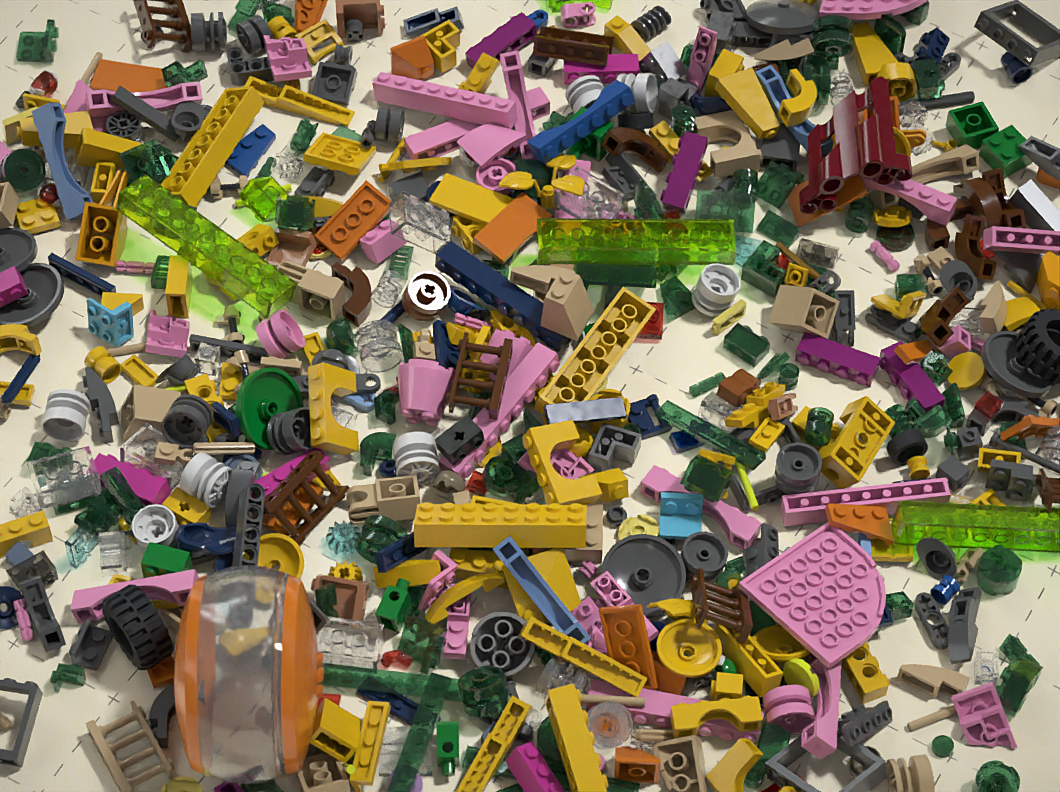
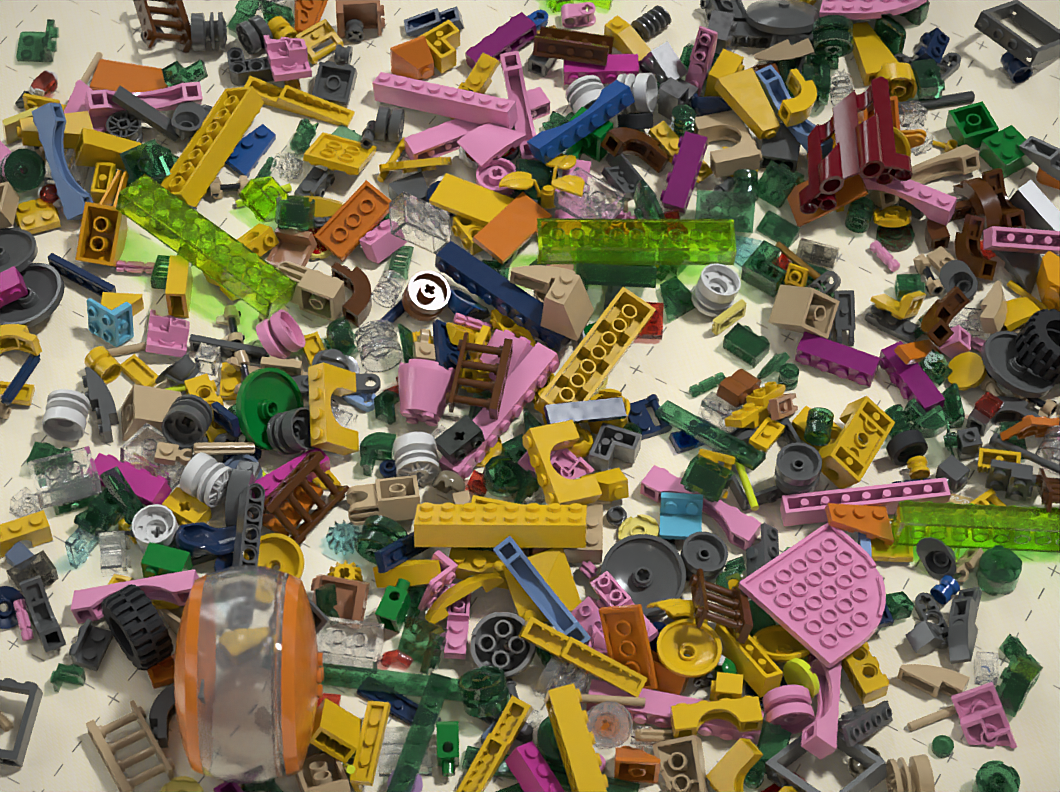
(925, 637): none -> dark grey brick

